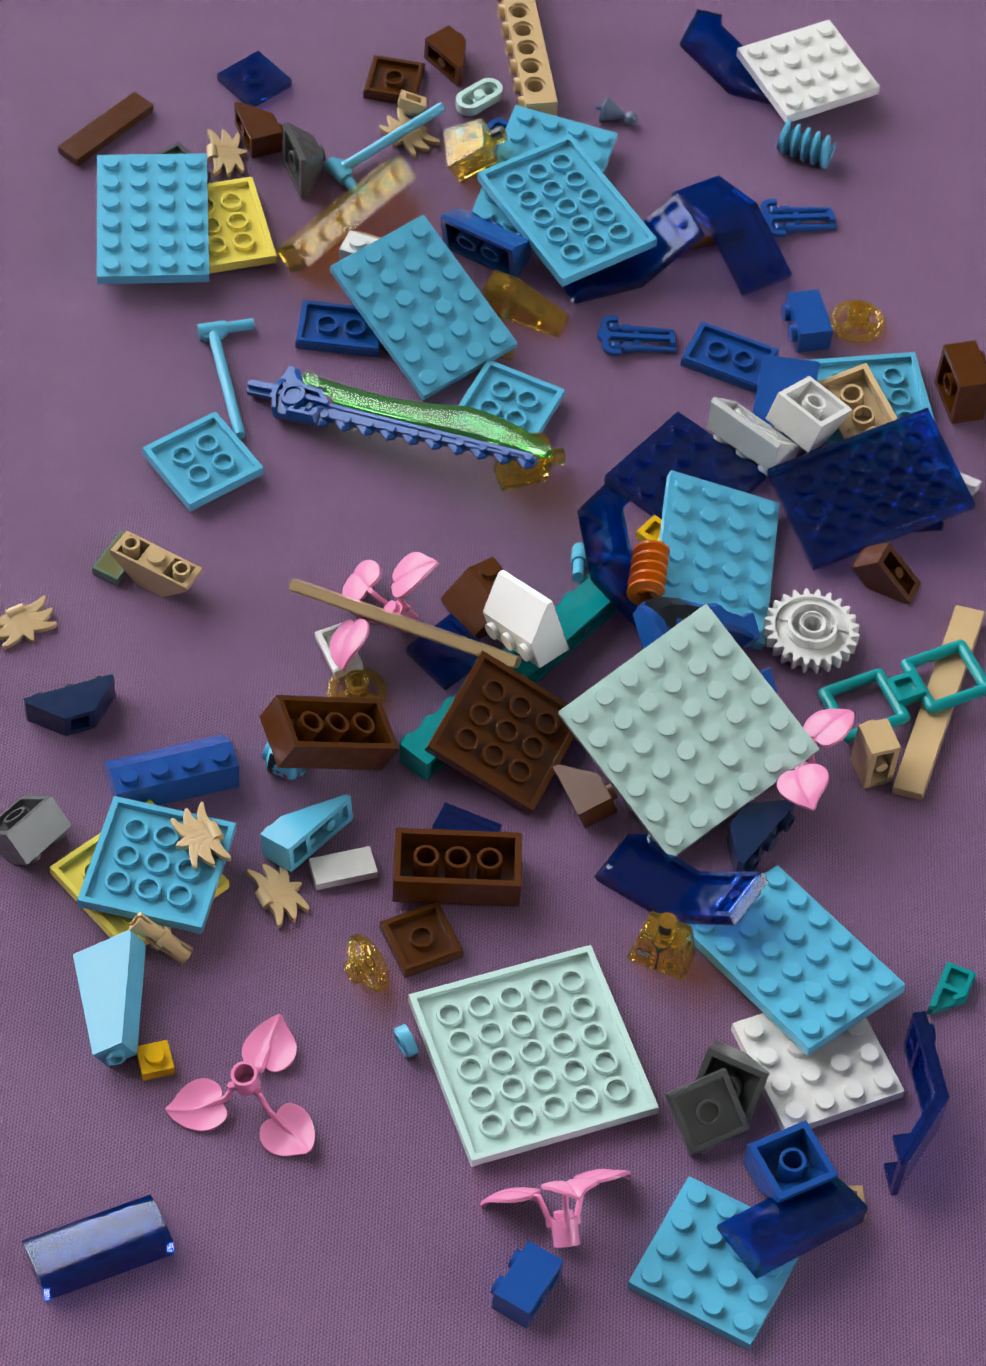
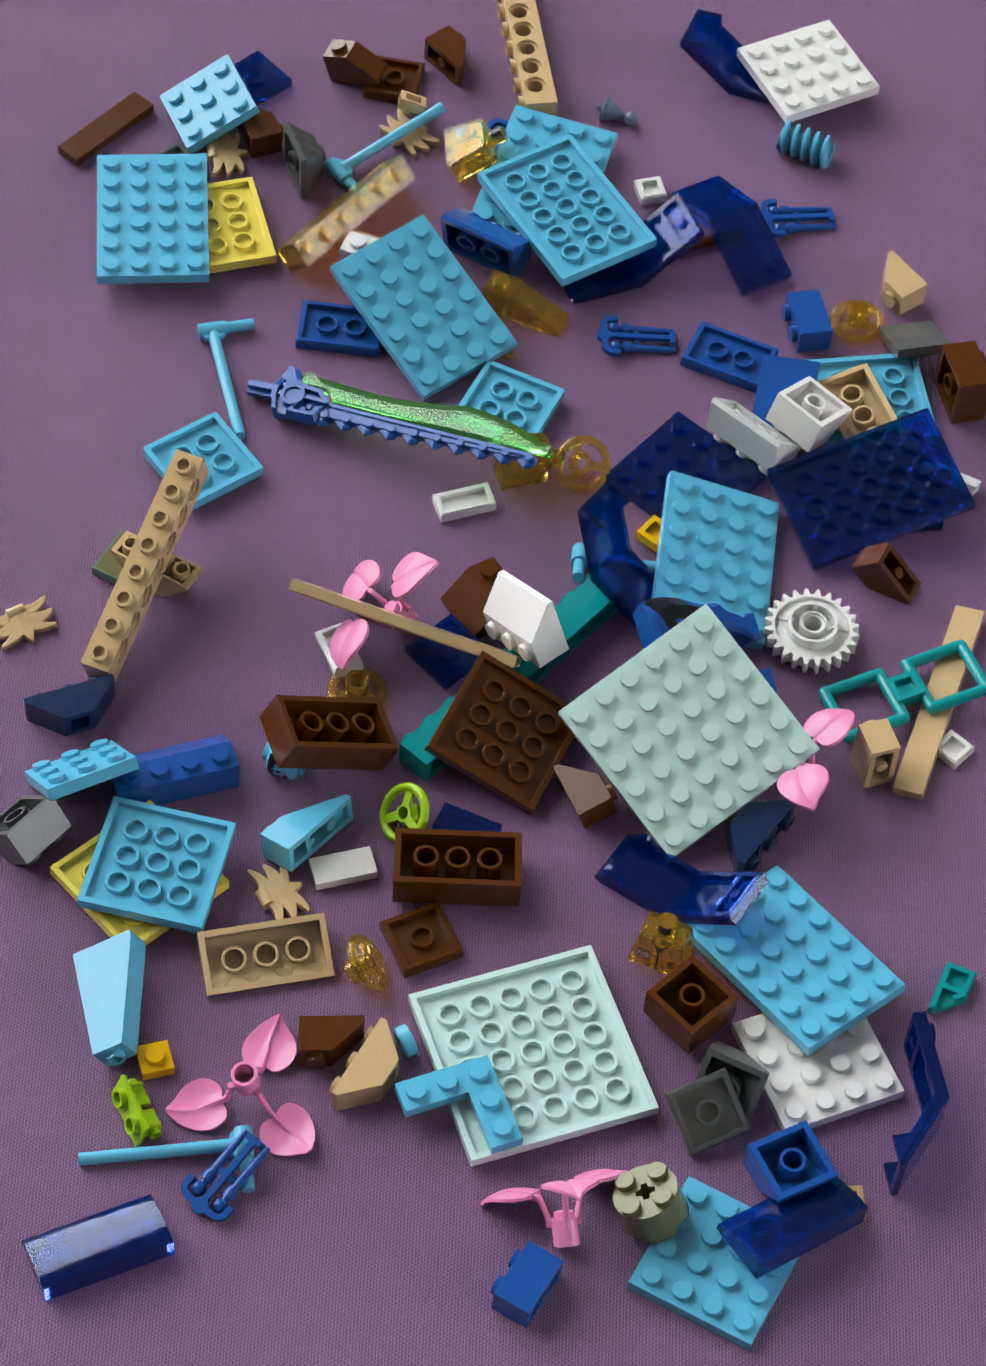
(81, 769): none -> medium azure plate
(130, 1098): none -> lime hinge
(145, 565): none -> tan brick
(160, 938): tan pin -> none
(173, 1150): none -> medium azure bar
(200, 837): tan piece -> none
(201, 1204): none -> blue piece
(209, 104): none -> medium azure plate
(265, 954): none -> tan slope
(327, 1038): none -> reddish brown slope
(353, 63): none -> reddish brown slope
(368, 1071): none -> tan slope
(409, 813): none -> lime piece
(464, 502): none -> white tile
(465, 1080): none -> medium azure plate
(479, 96): light aqua plate -> none
(578, 453): none -> clear yellow piece
(648, 571): orange piece -> none
(650, 190): none -> white tile
(650, 1202): none -> olive brick
(690, 1004): none -> reddish brown brick
(901, 285): none -> tan slope
(913, 339): none -> dark grey tile
(954, 749): none -> white tile

